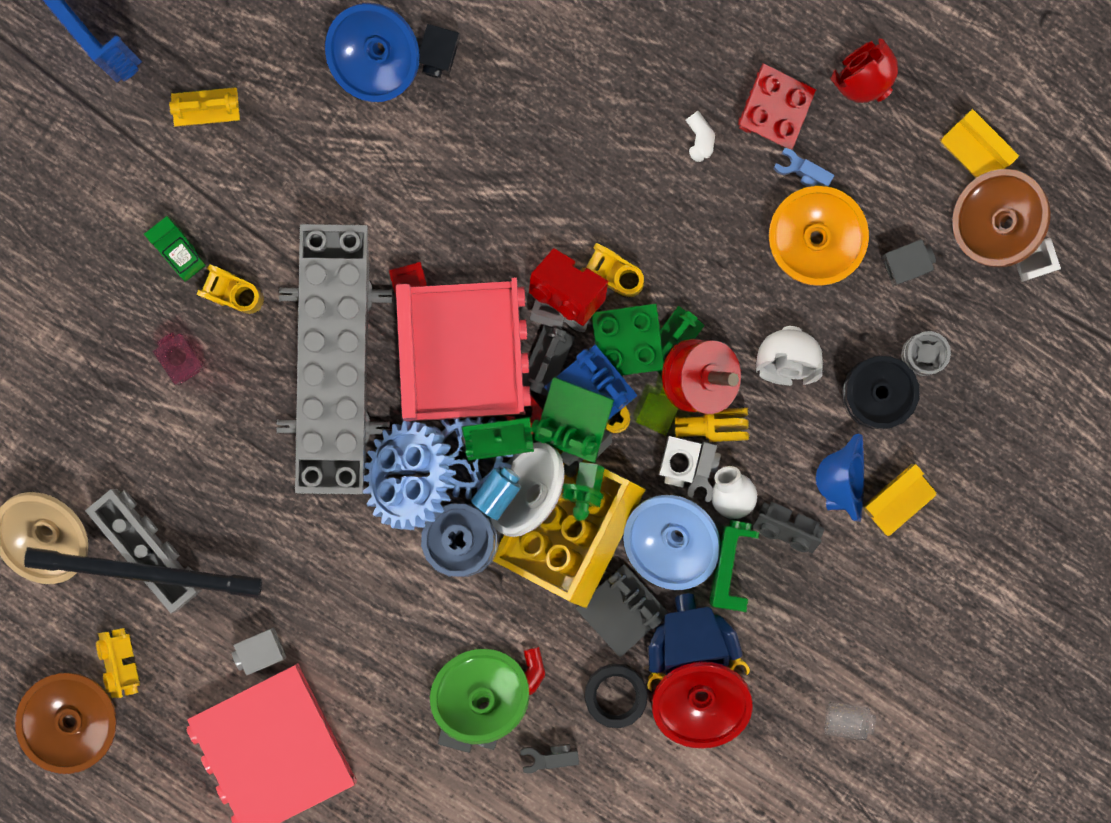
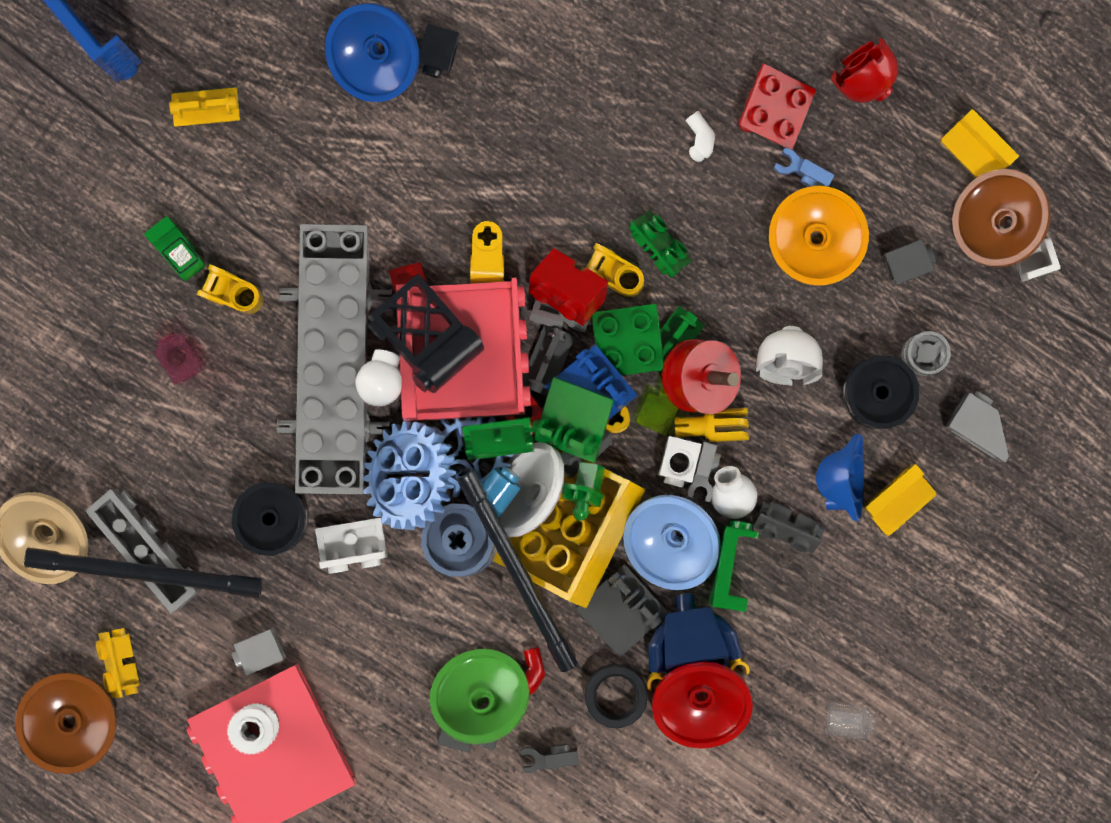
(248, 742): none -> white hose
(289, 513): none -> black wheel
(351, 544): none -> white bracket
(379, 379): none -> white piece
(444, 355): none -> black piece
(478, 499): none -> black piece
(486, 261): none -> yellow piece
(652, 231): none -> green hinge
(979, 425): none -> light grey slope

